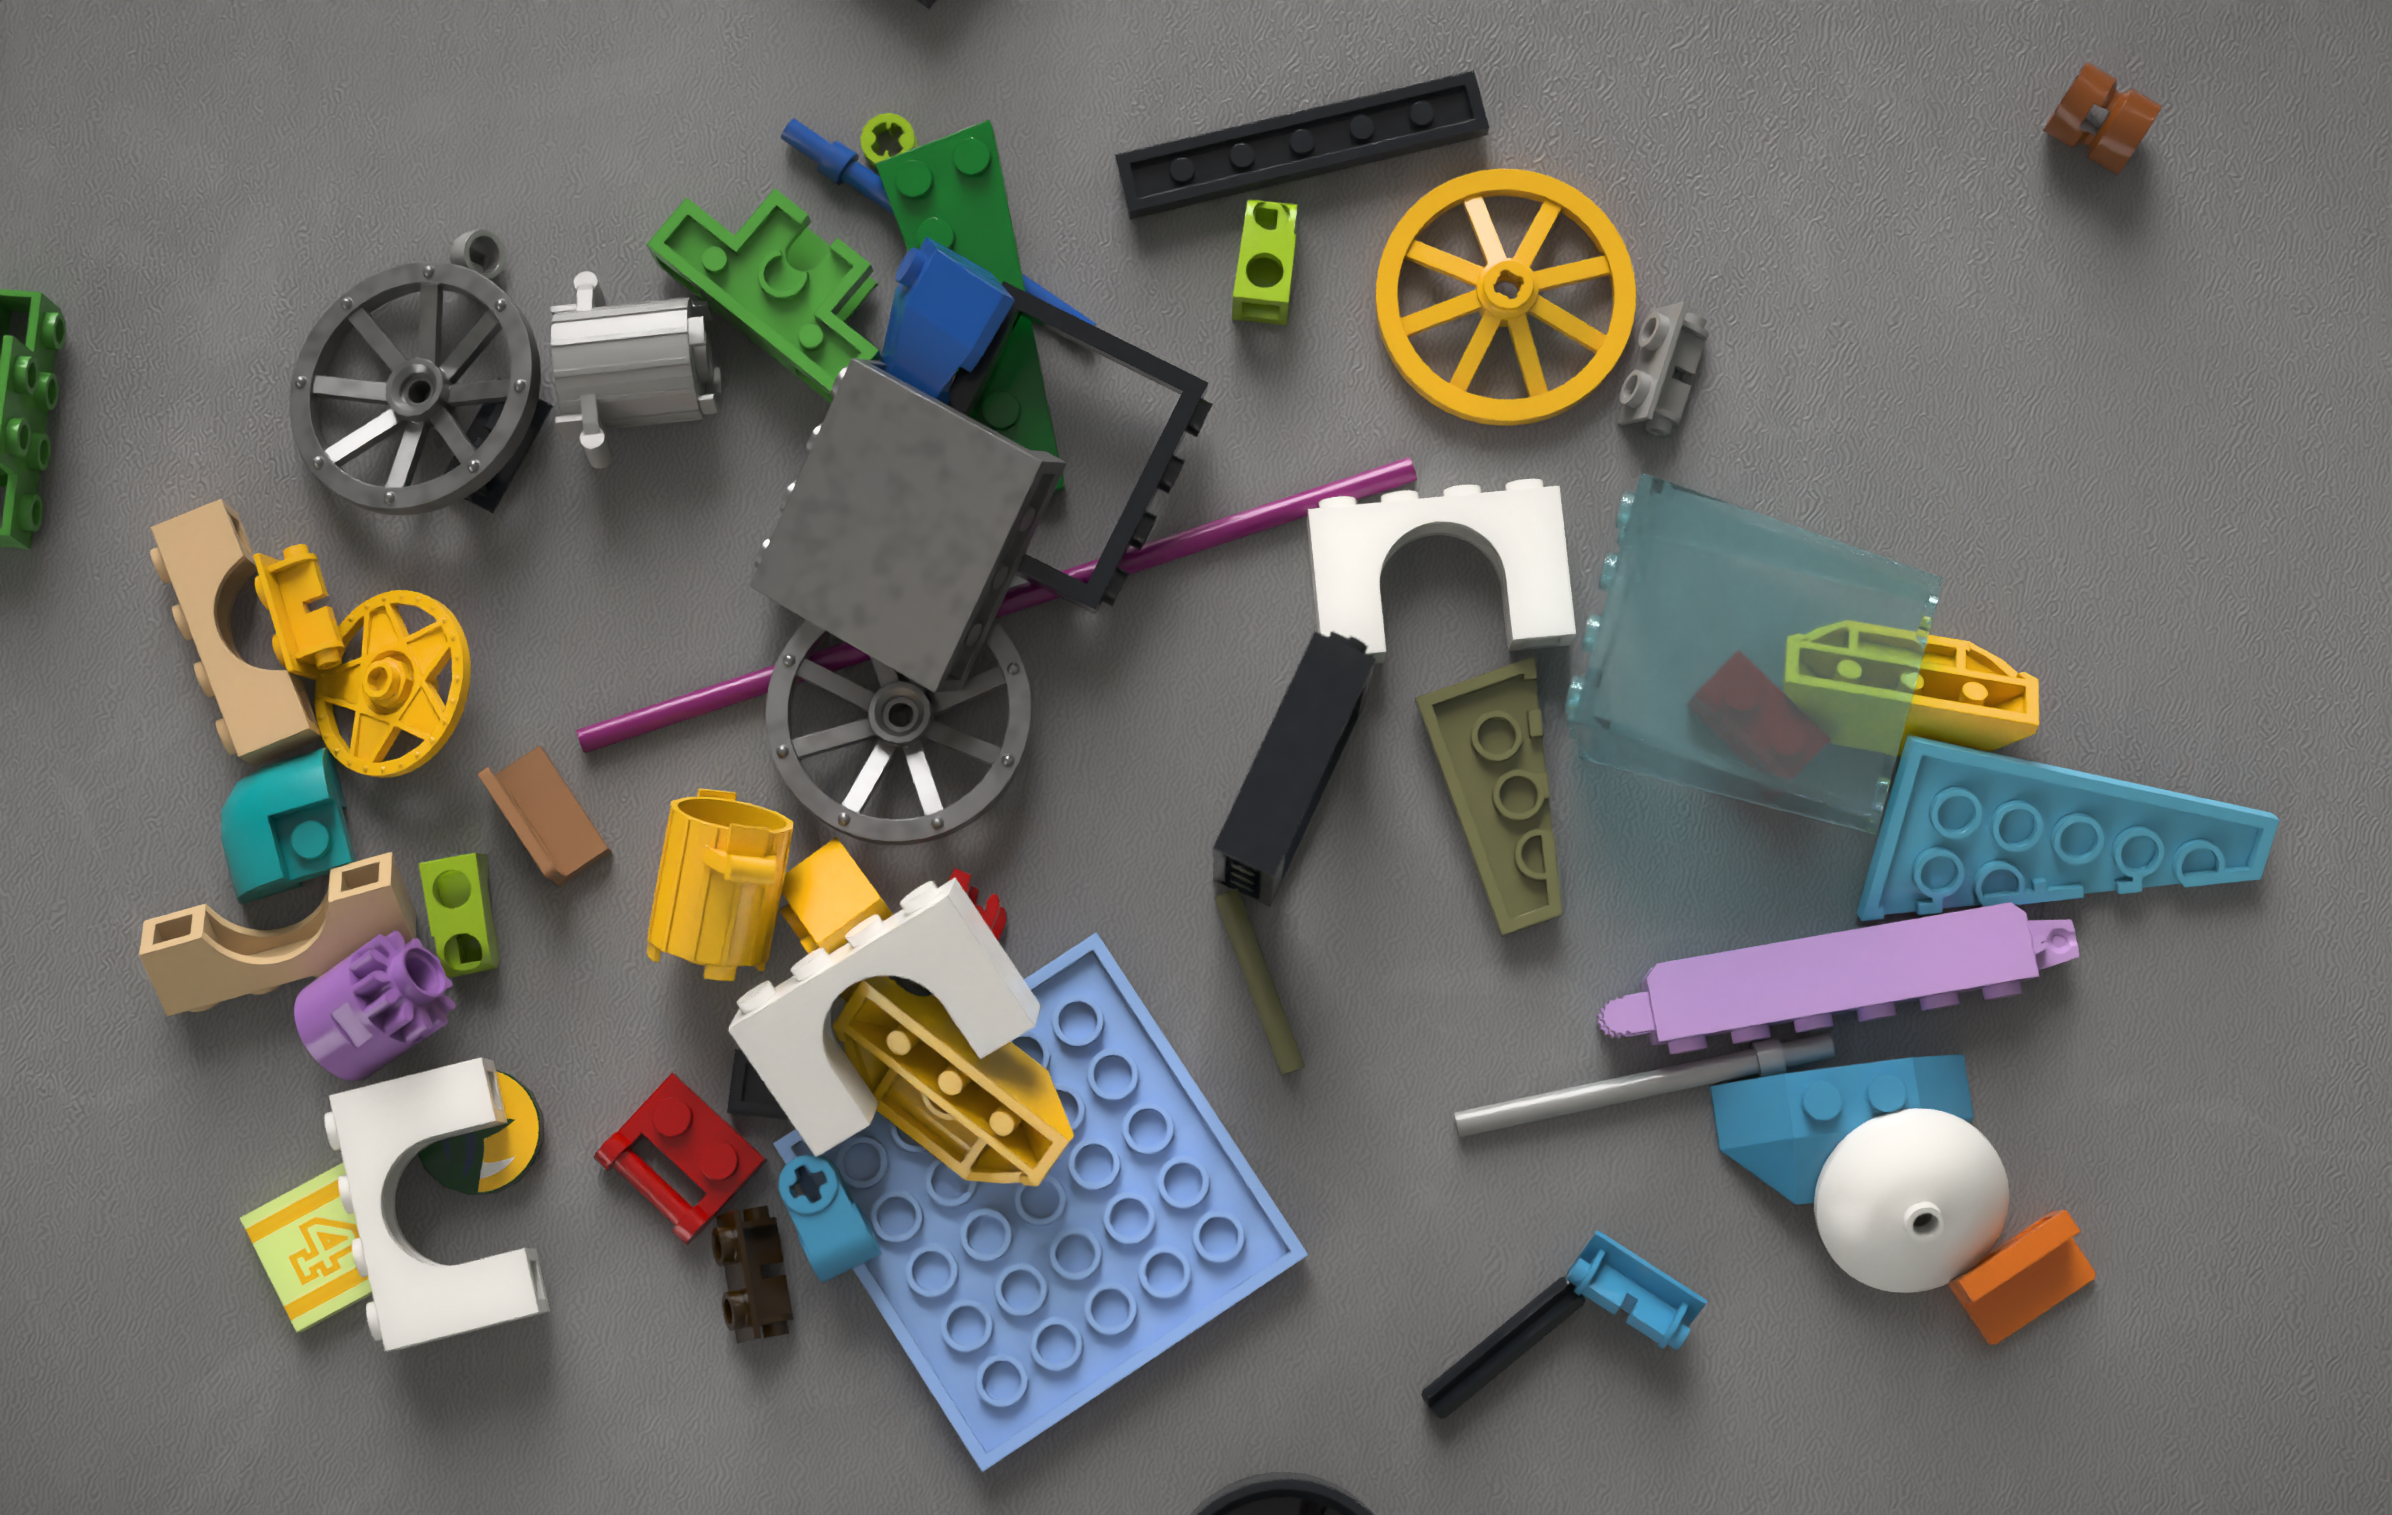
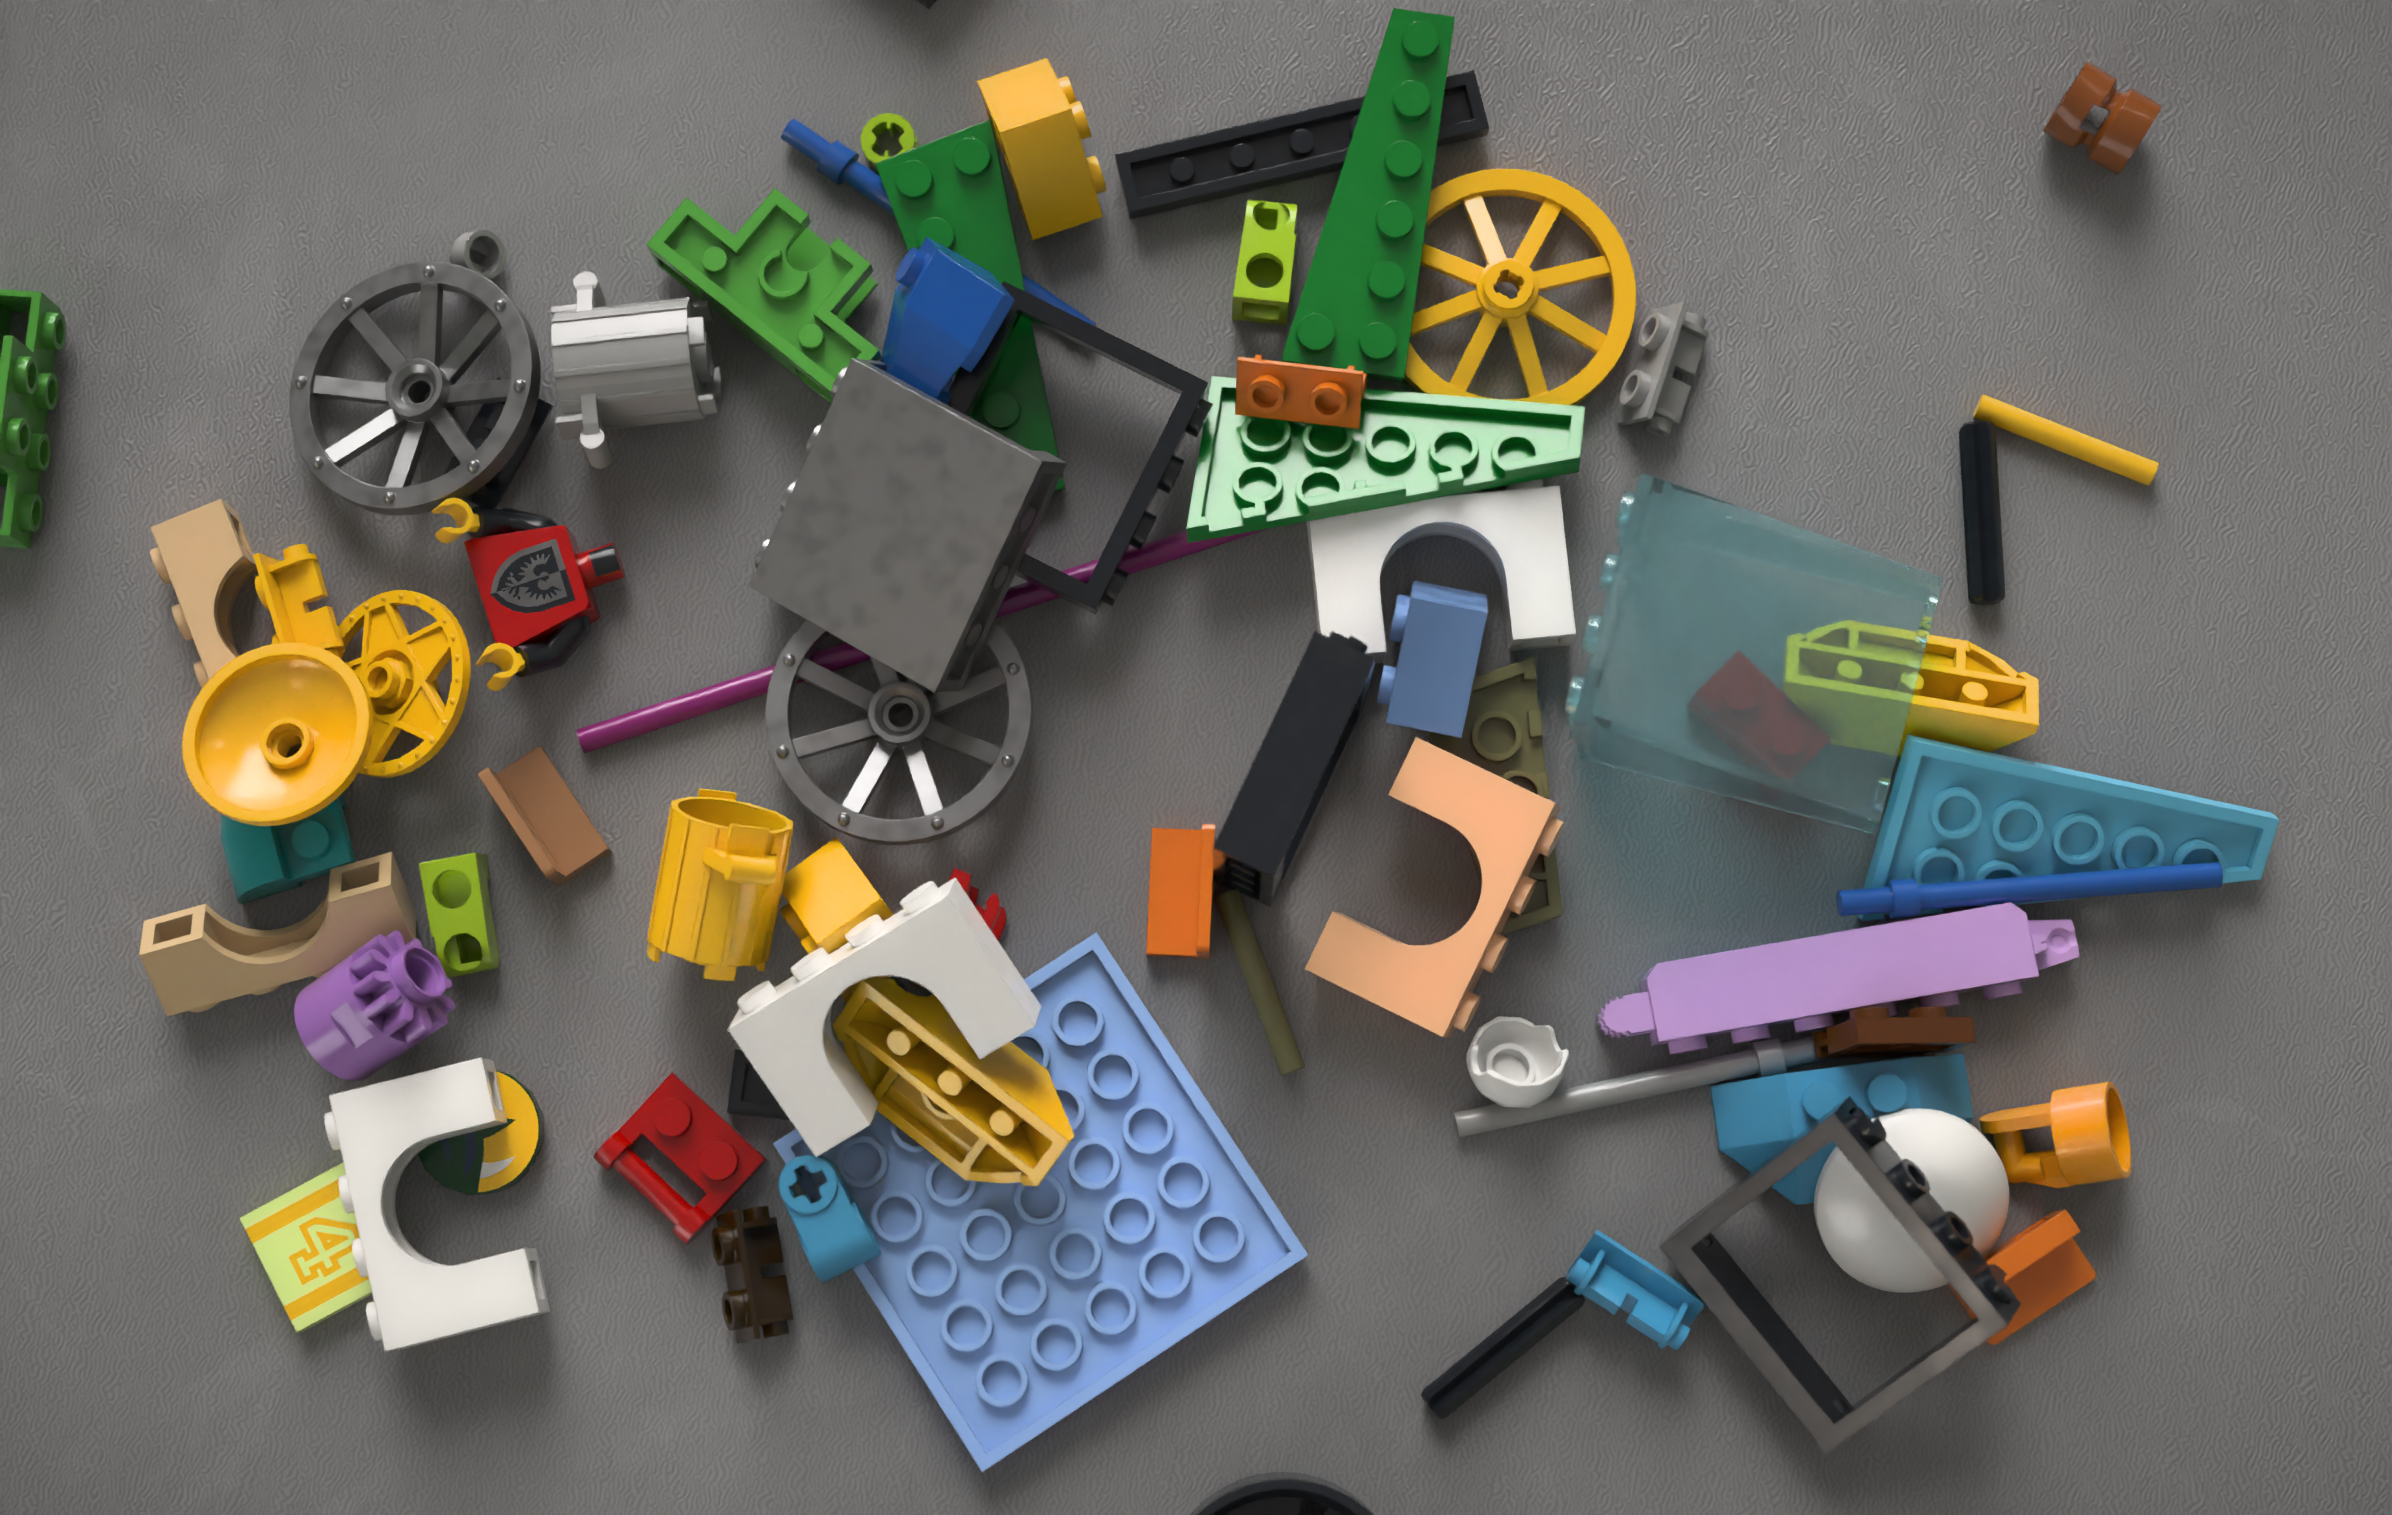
(258, 711): none -> yellow dish
(530, 585): none -> torso
(1041, 143): none -> yellow brick
(1180, 893): none -> orange panel
(1299, 392): none -> orange hinge
(1371, 244): none -> green wing
(1405, 451): none -> wing
(1437, 658): none -> medium blue brick
(1437, 980): none -> light nougat arch
(1516, 1061): none -> white hair
(1767, 1337): none -> black window
(1876, 1035): none -> reddish brown plate
(1906, 898): none -> blue bar
(1982, 513): none -> black axle
(2066, 440): none -> yellow bar
(2087, 1137): none -> light orange piece

